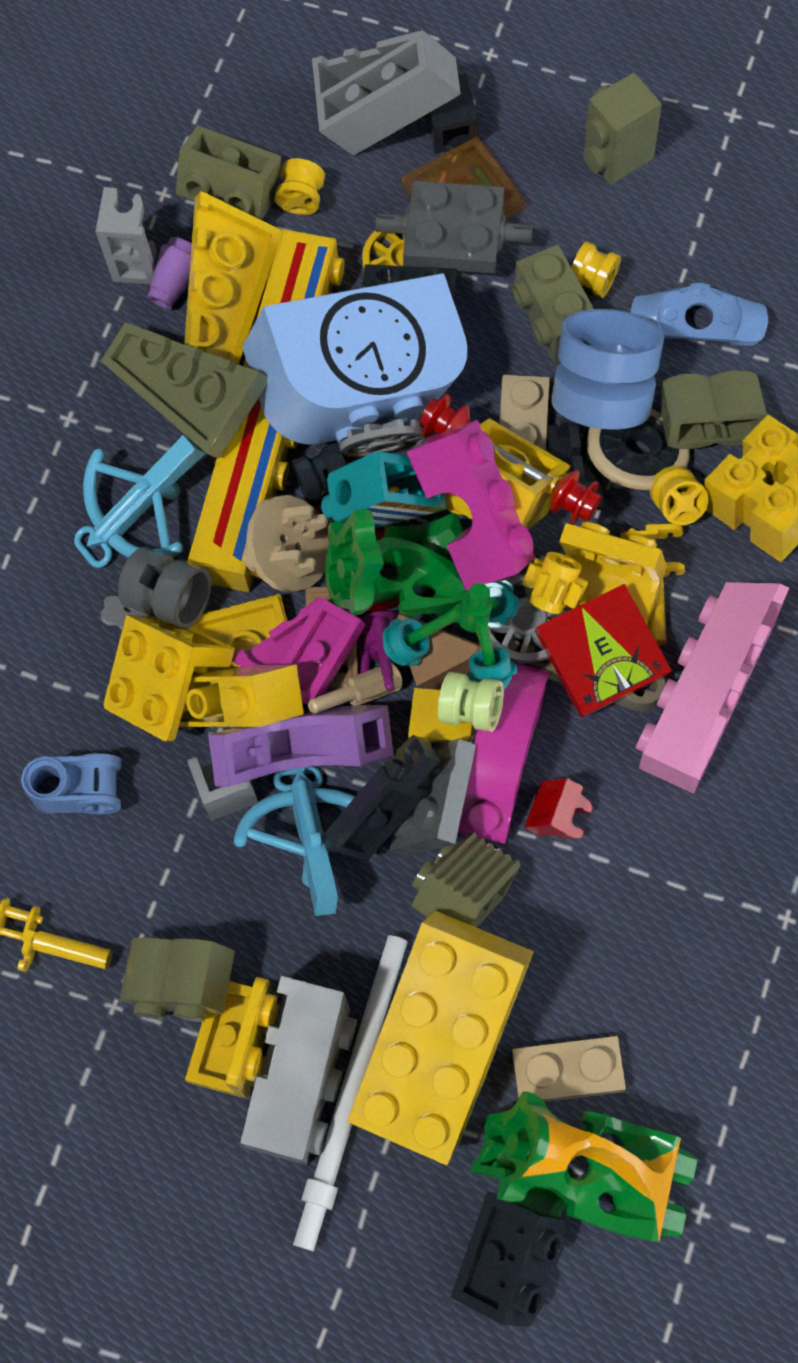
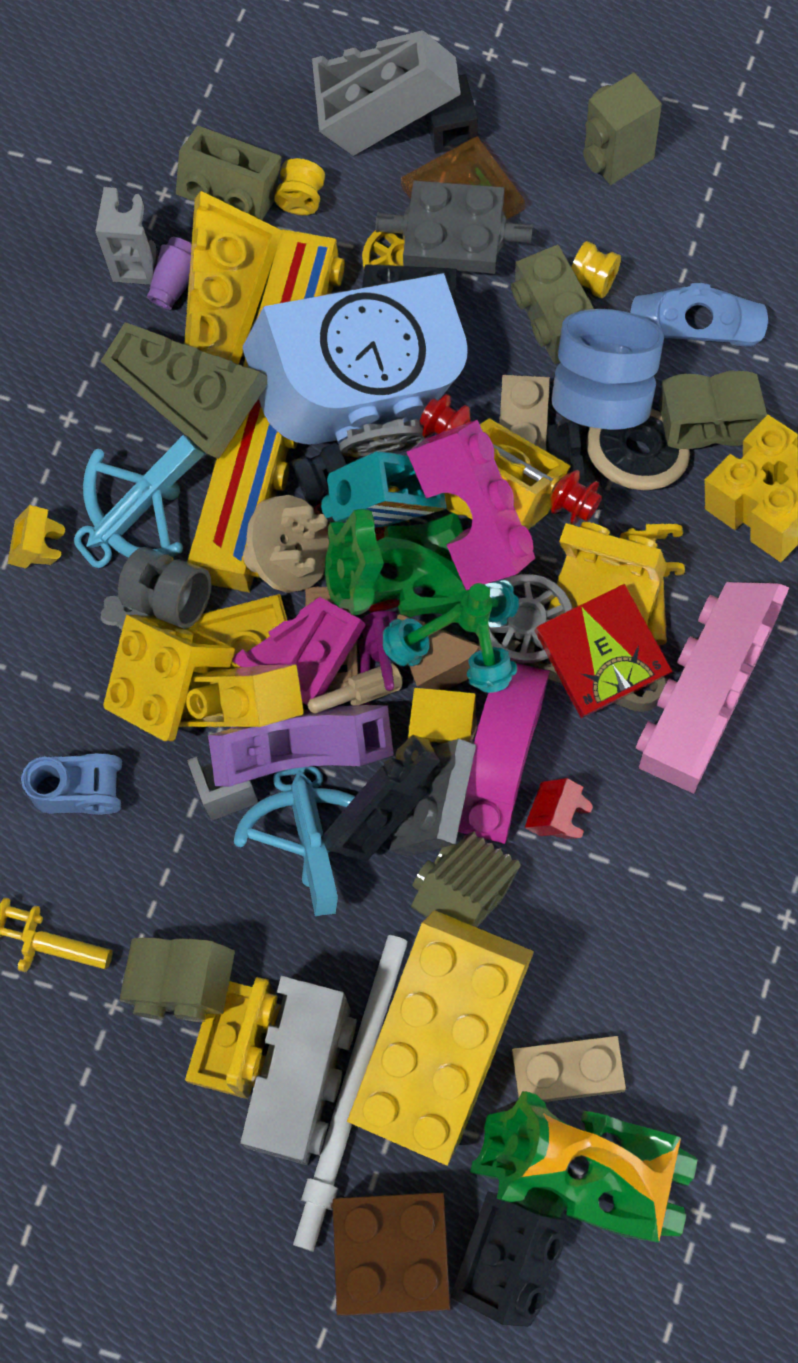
(29, 538): none -> yellow tile
(391, 1254): none -> reddish brown brick
(470, 701): yellowish green wheel -> none
(554, 583): yellow gear -> none
(677, 506): yellow wheel -> none

